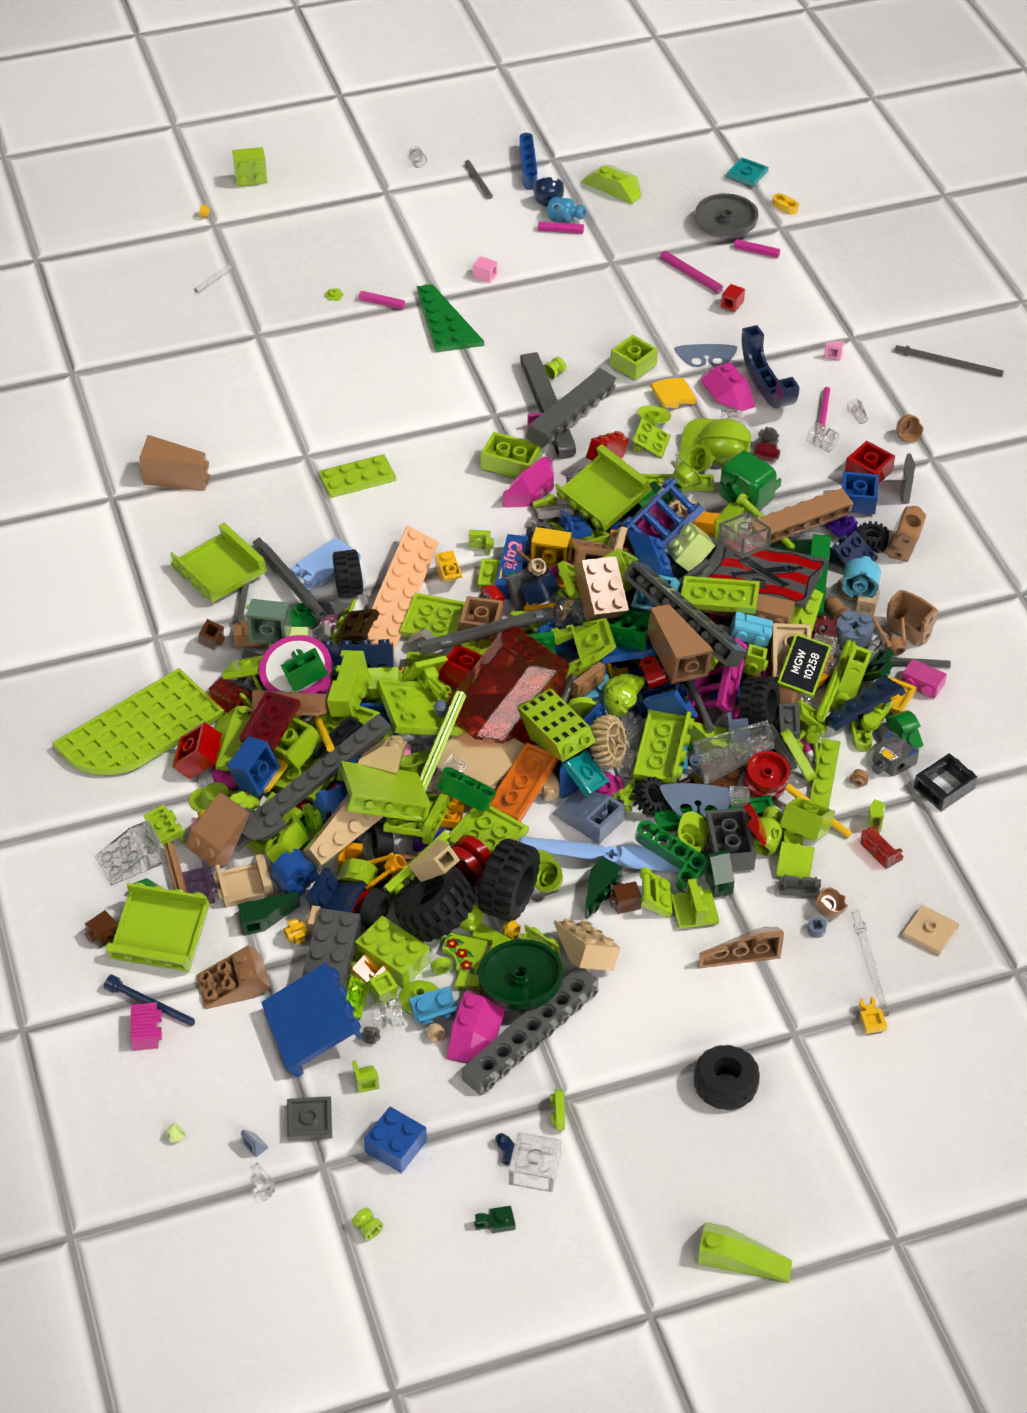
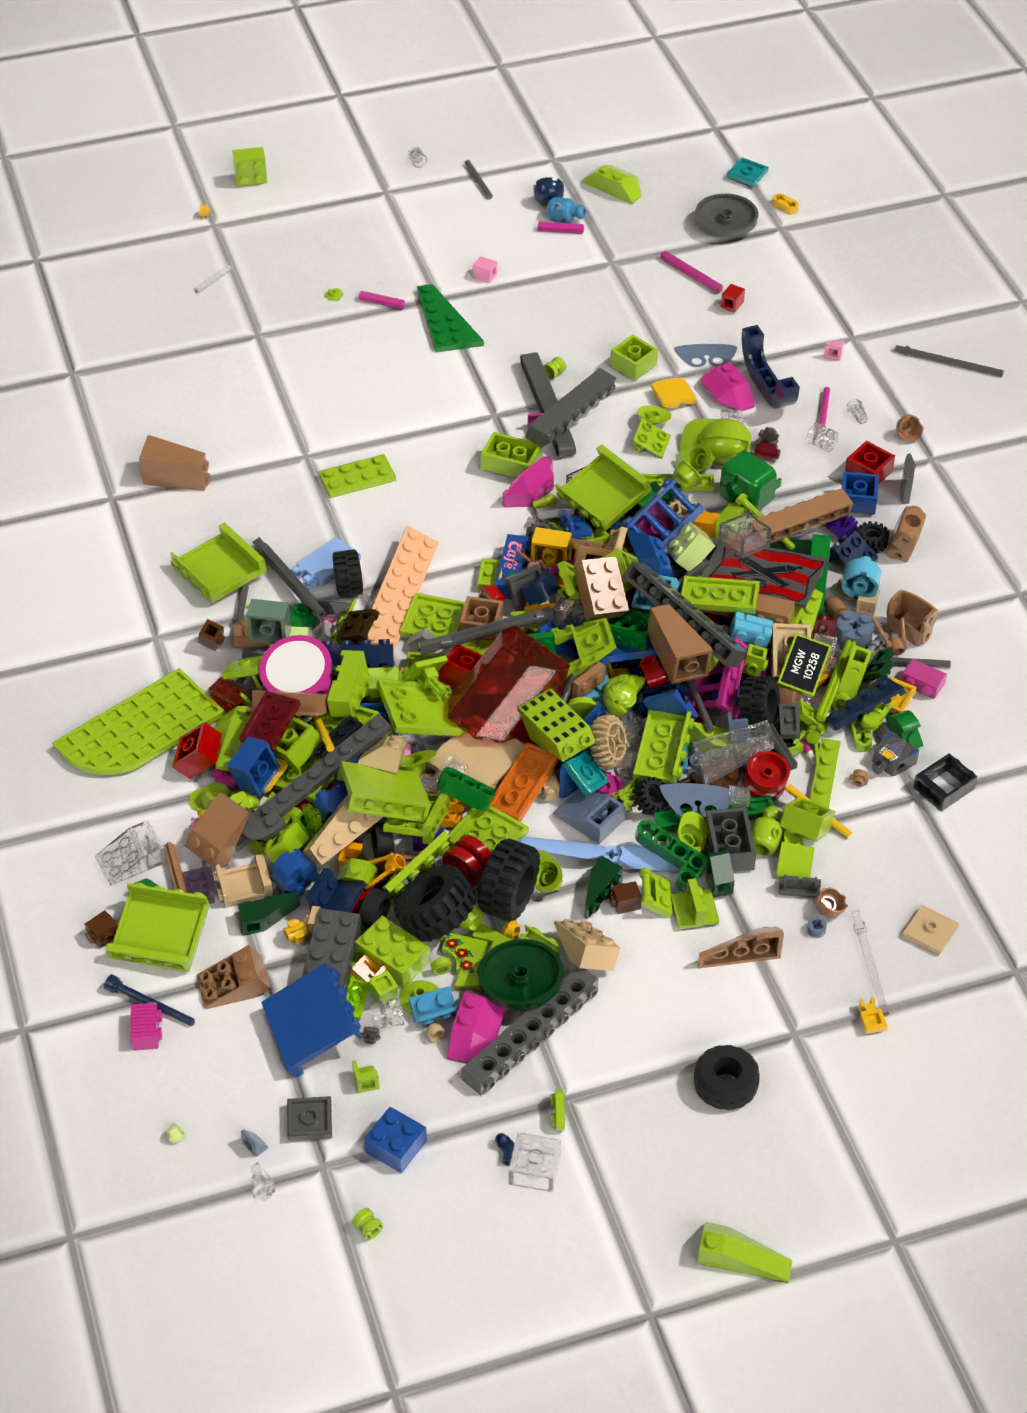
(164, 824): lime bracket -> none
(304, 669): green brick -> none
(434, 861): tan slope -> none
(442, 706): hinge -> none
(442, 738): lime axle -> none
(447, 566): yellow slope -> none
(481, 539): lime bracket -> none
(500, 1219): dark green plate -> none
(528, 160): blue beam -> none
(537, 562): tan plate -> none
(615, 442): red brick -> none
(755, 824): red slope -> none
(756, 248): dark pink axle -> none
(798, 754): lime beam -> none
(876, 814): lime piece -> none
(880, 848): clear red hinge -> none

